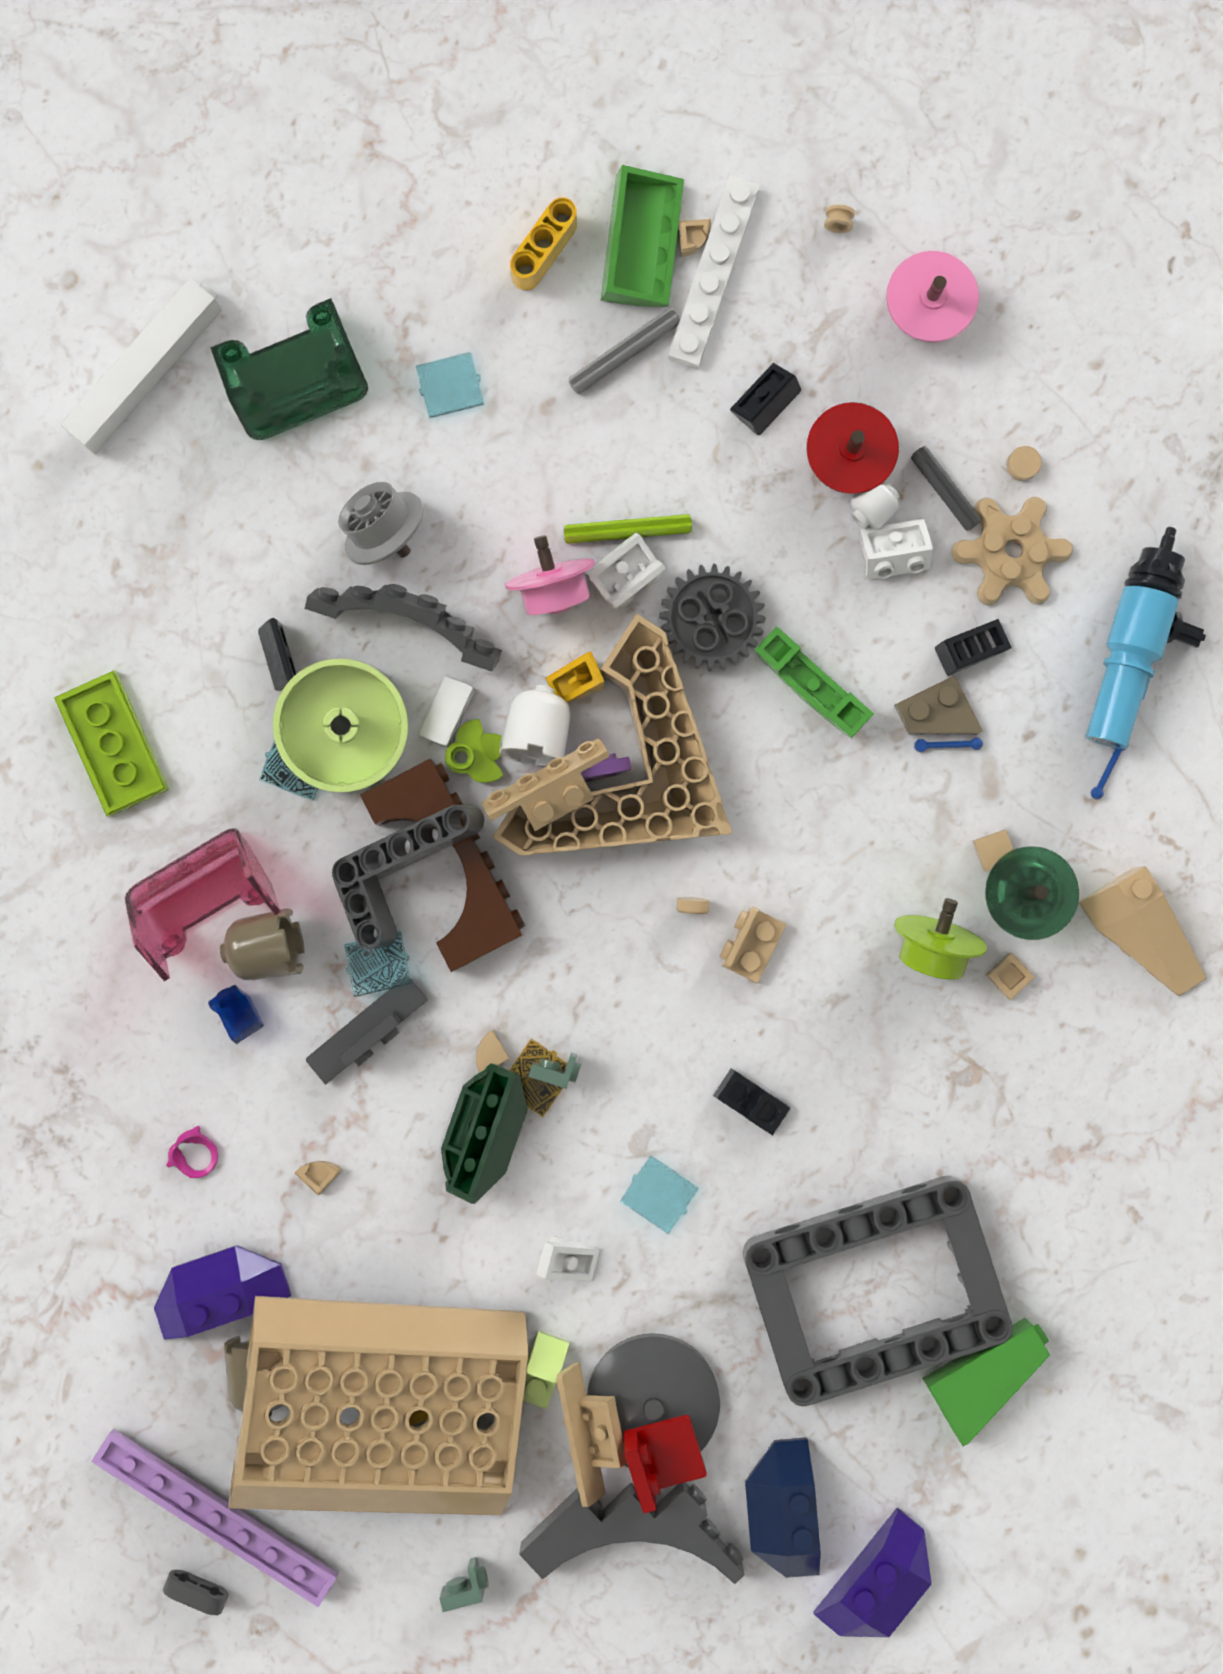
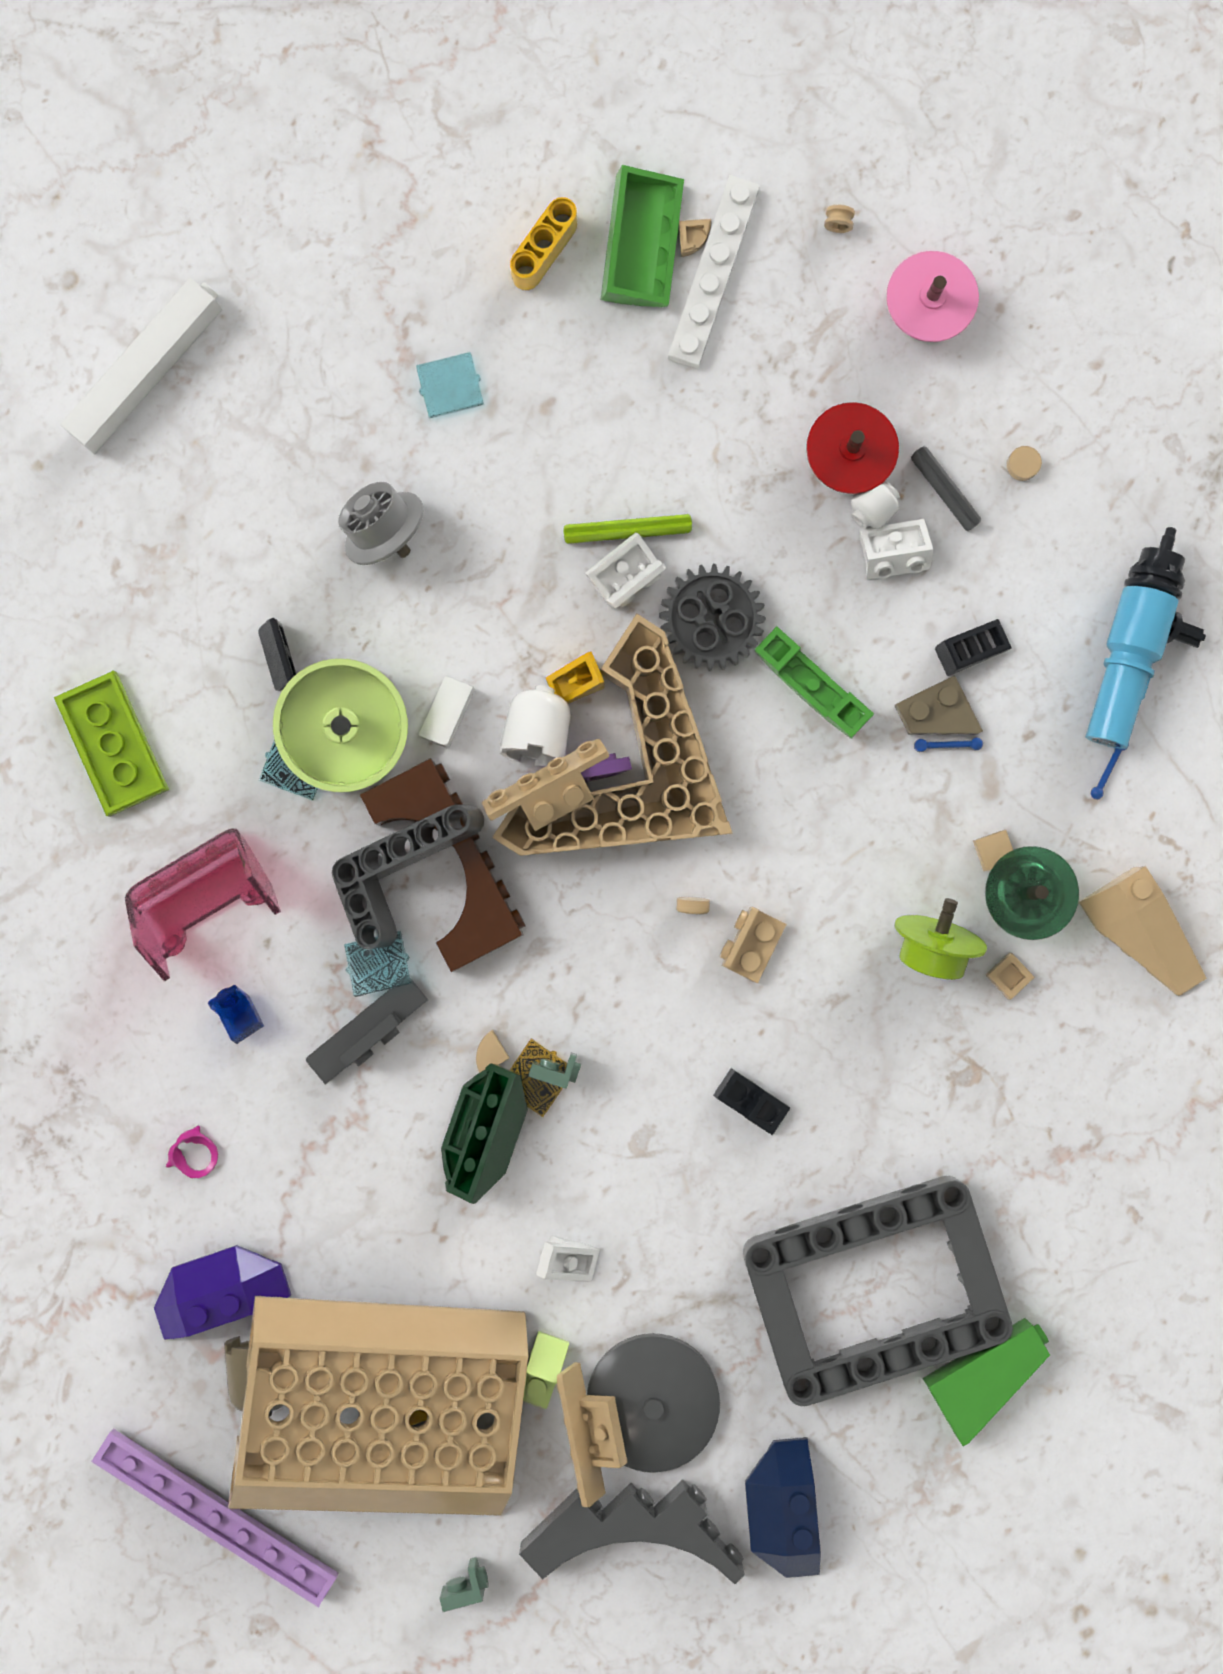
(195, 1592): dark grey beam -> none
(263, 946): dark tan cylinder -> none
(293, 377): clear green windscreen -> none
(318, 1175): tan tile -> none
(420, 608): dark grey piece -> none
(481, 752): lime plate -> none
(553, 585): bright pink piece -> none
(624, 350): light grey axle -> none
(659, 1194): clear light blue piece -> none
(662, 1457): red bracket -> none
(766, 398): black slope -> none
(880, 1582): dark purple wedge -> none
(999, 568): tan plate -> none

